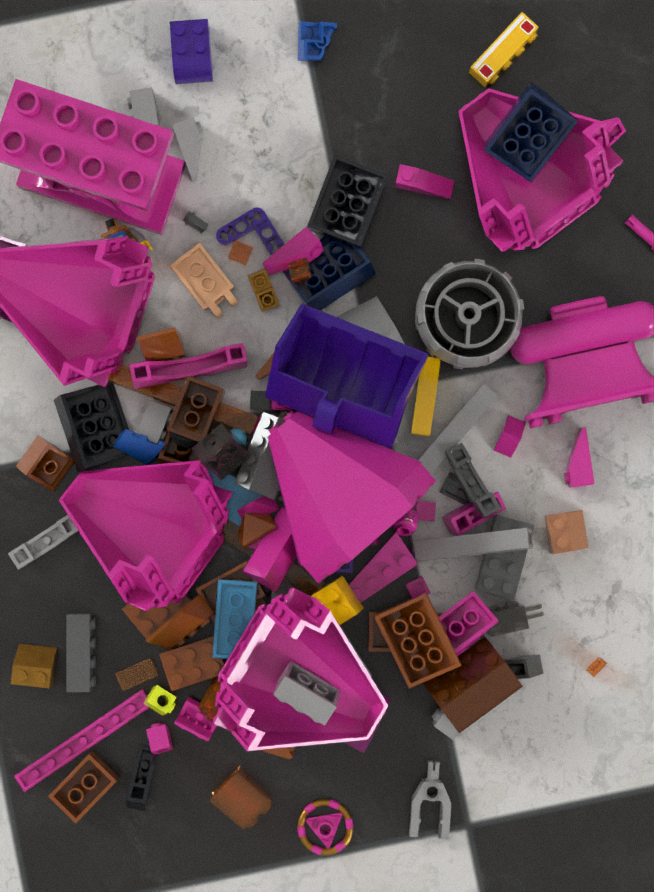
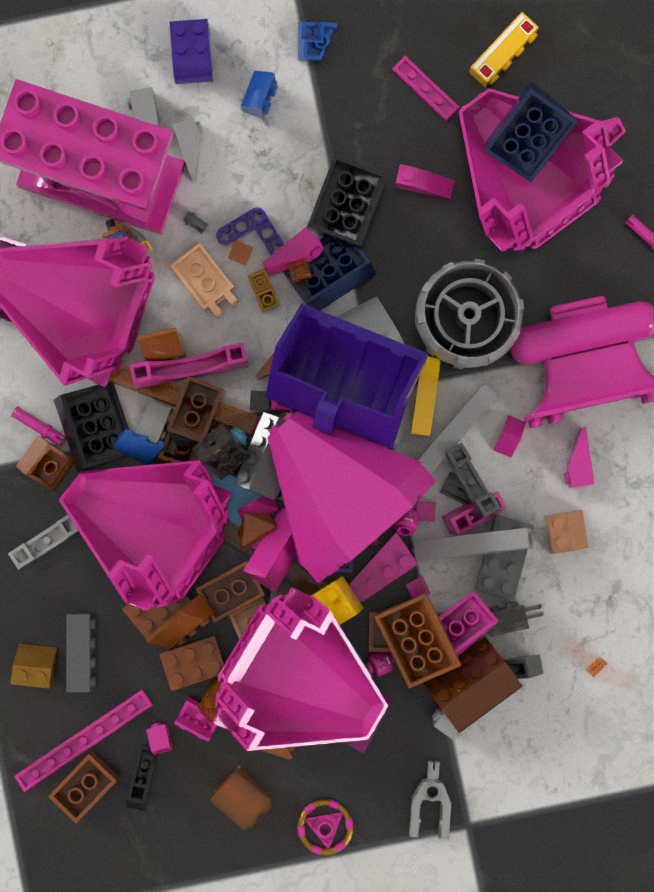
(45, 430): none -> dark pink pin
(136, 674): clear orange tile -> none
(151, 700): neon yellow brick -> none
(233, 613): dark azure tile -> none
(259, 93): none -> blue slope
(307, 693): light grey brick -> none
(380, 663): none -> dark pink head
(425, 88): none -> dark pink tile

